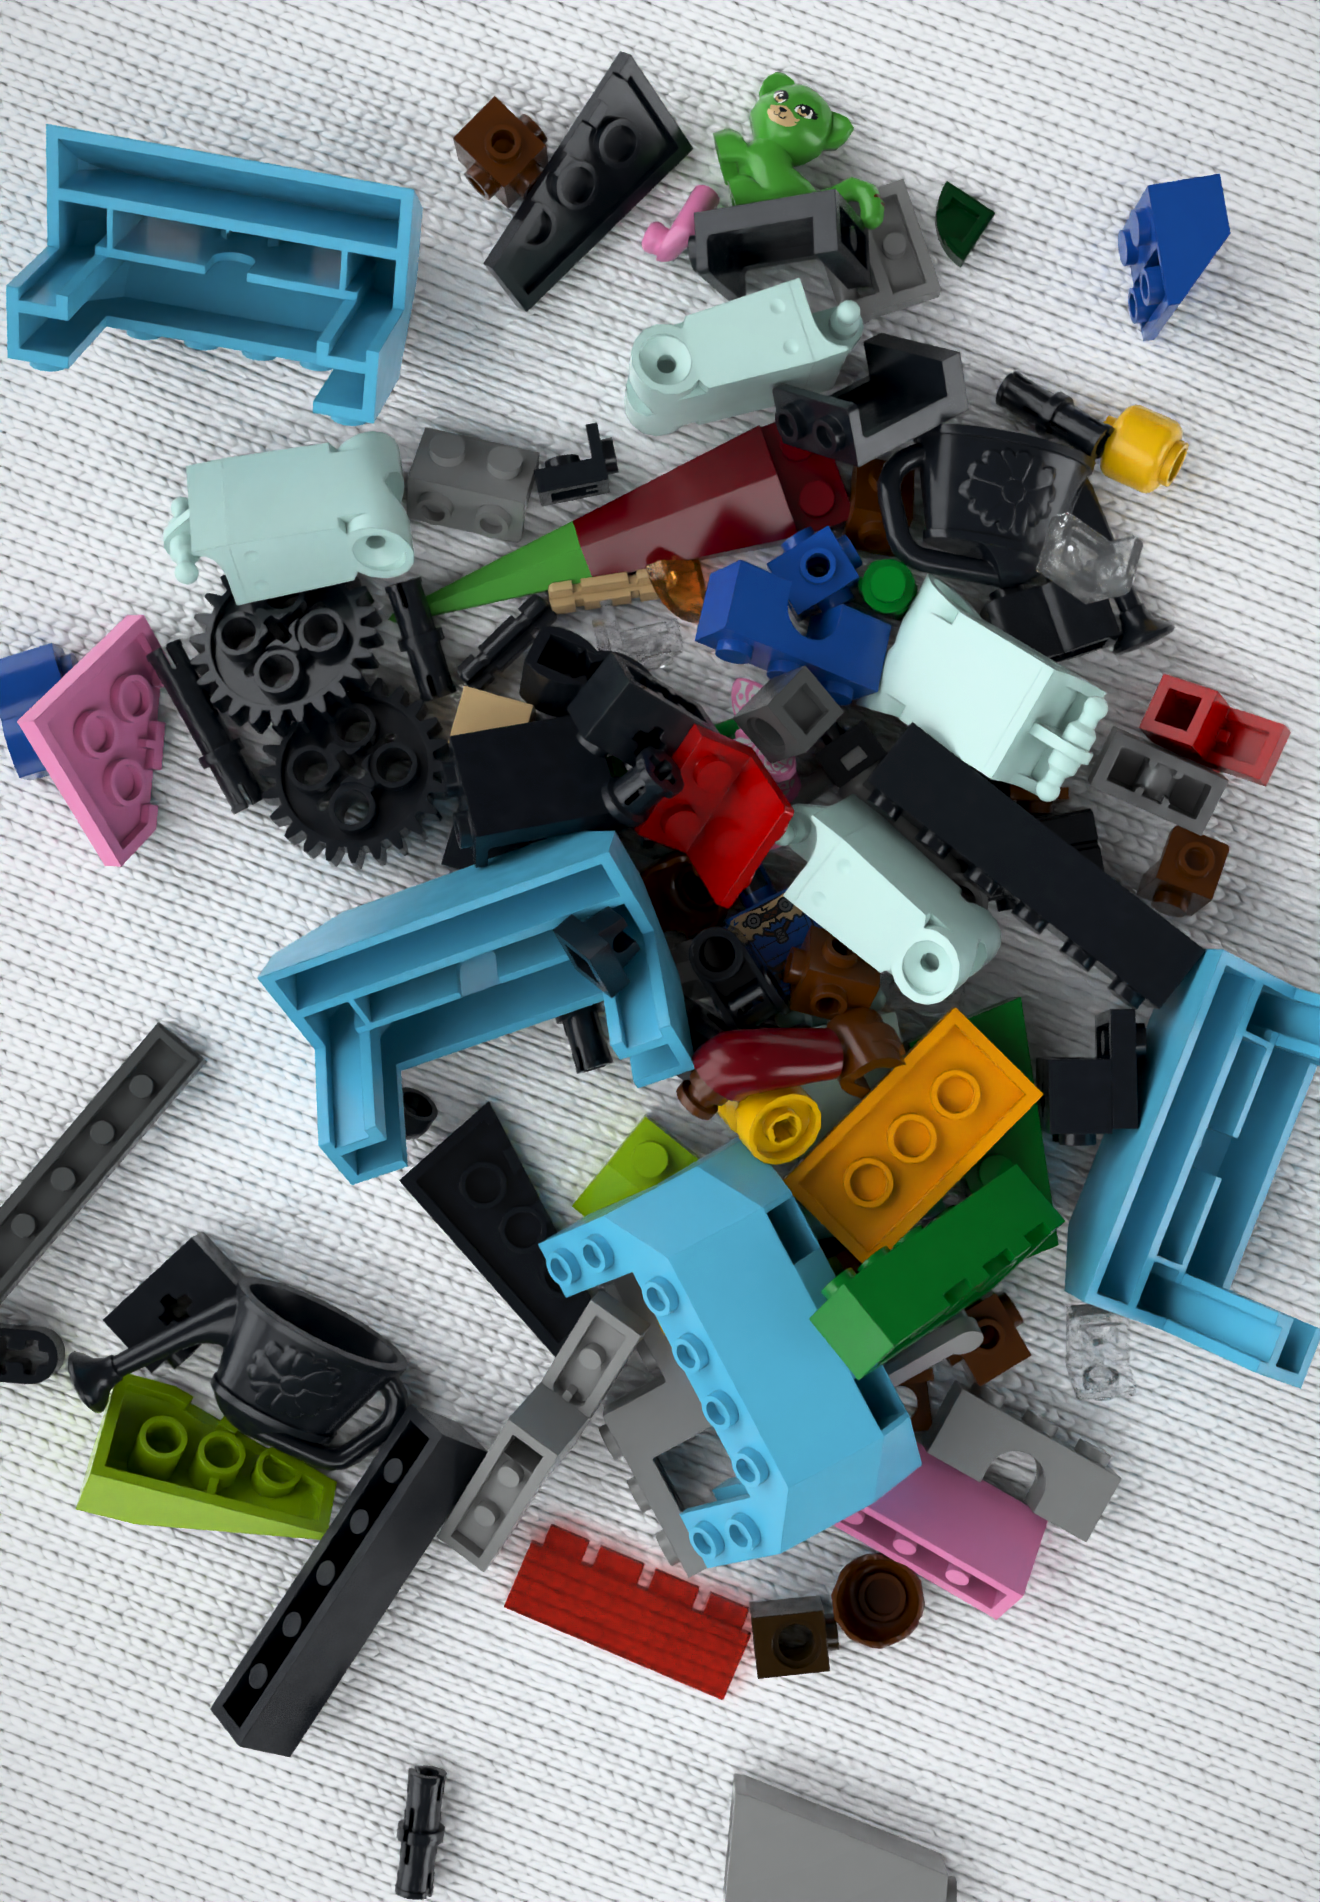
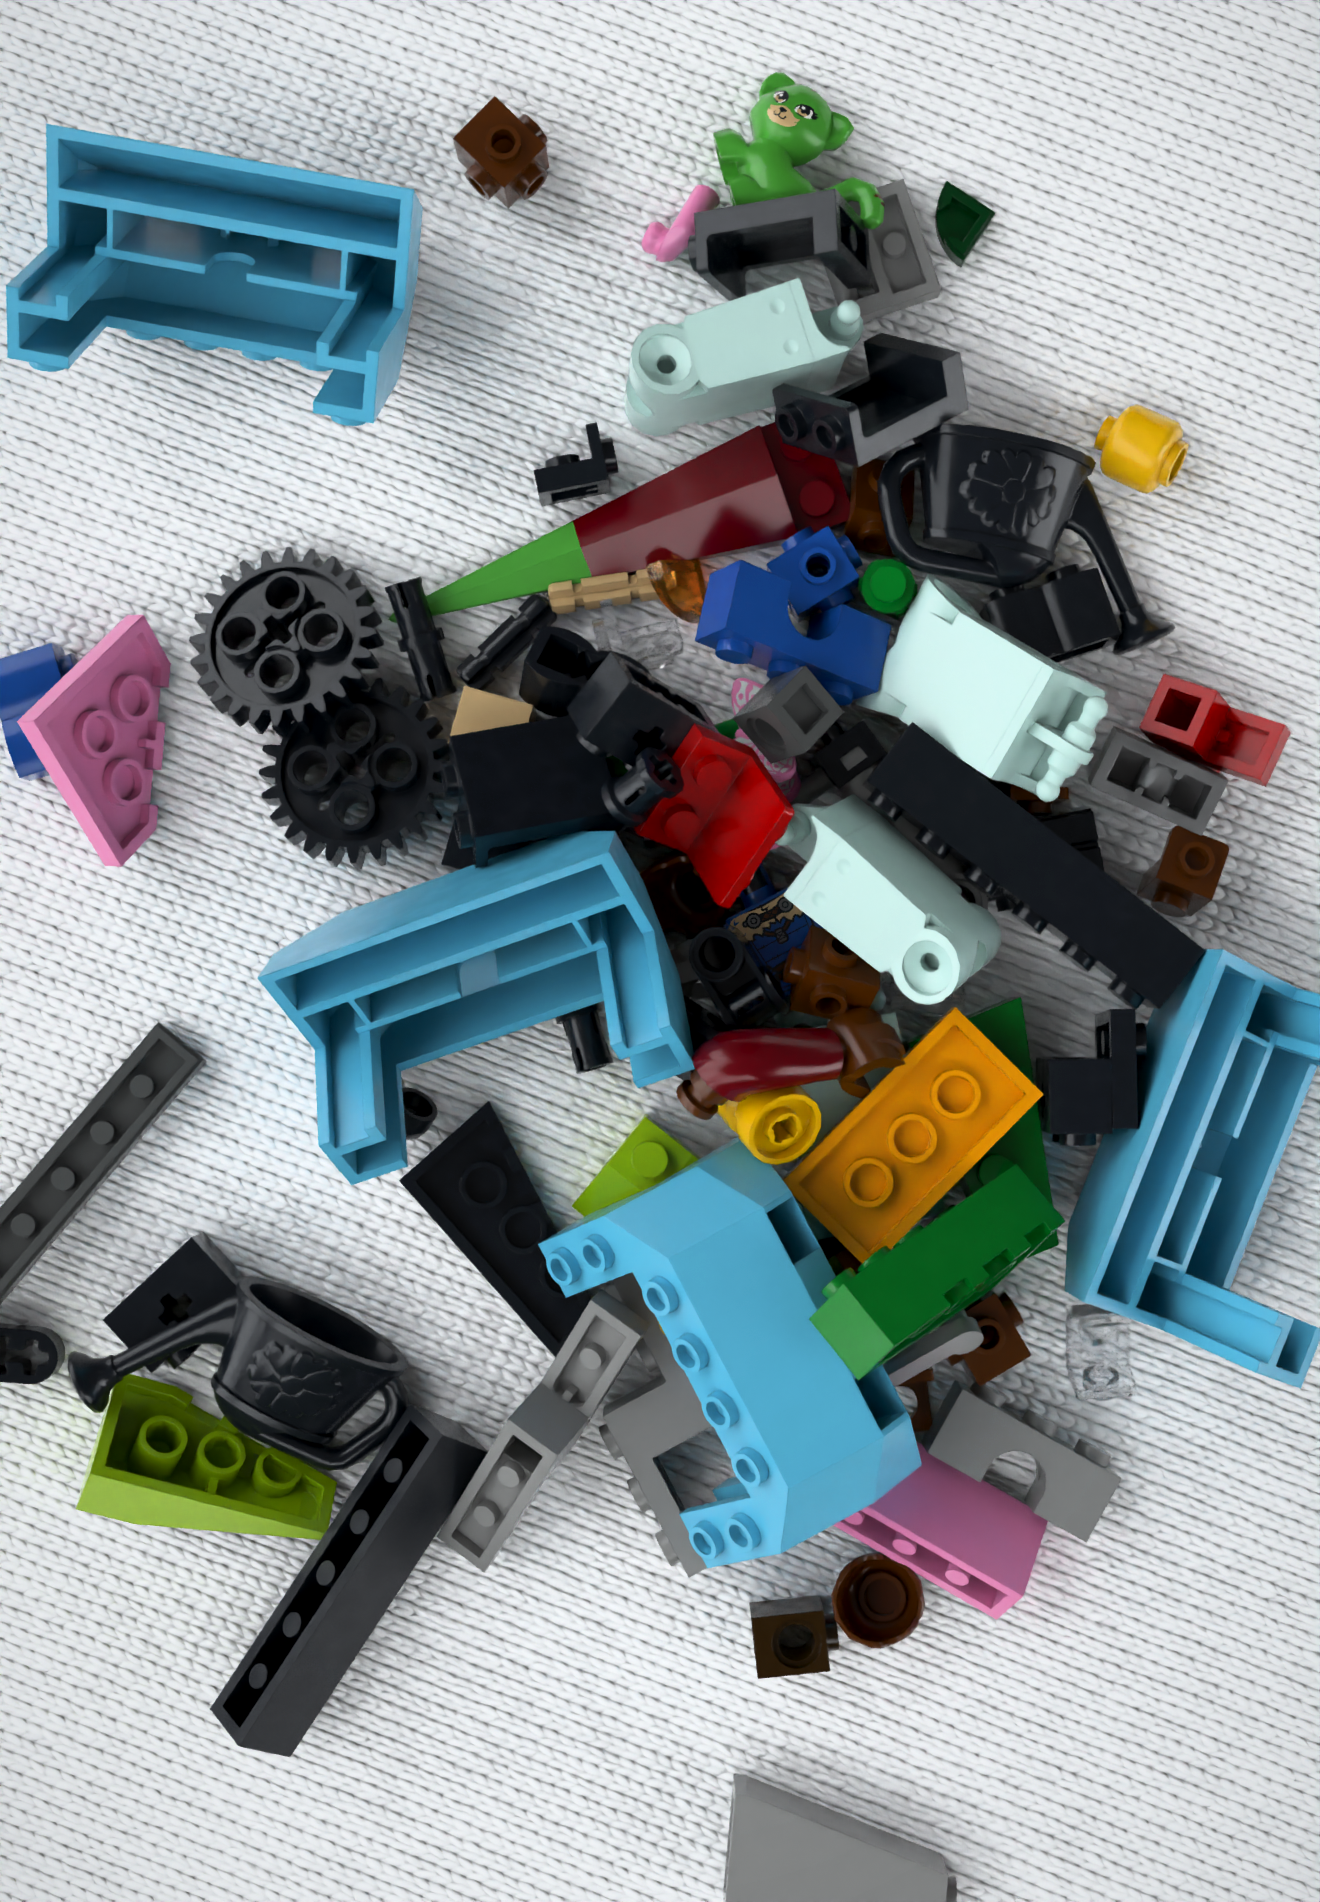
(206, 726): black pin -> none
(294, 518): light aqua piece -> none
(420, 1832): black pin -> none
(471, 484): light grey bracket -> none
(592, 181): black wing -> none
(599, 948): black tile -> none
(638, 1623): clear red windscreen -> none
(1053, 415): black pin -> none
(1086, 561): clear bracket -> none
(1170, 244): blue slope -> none

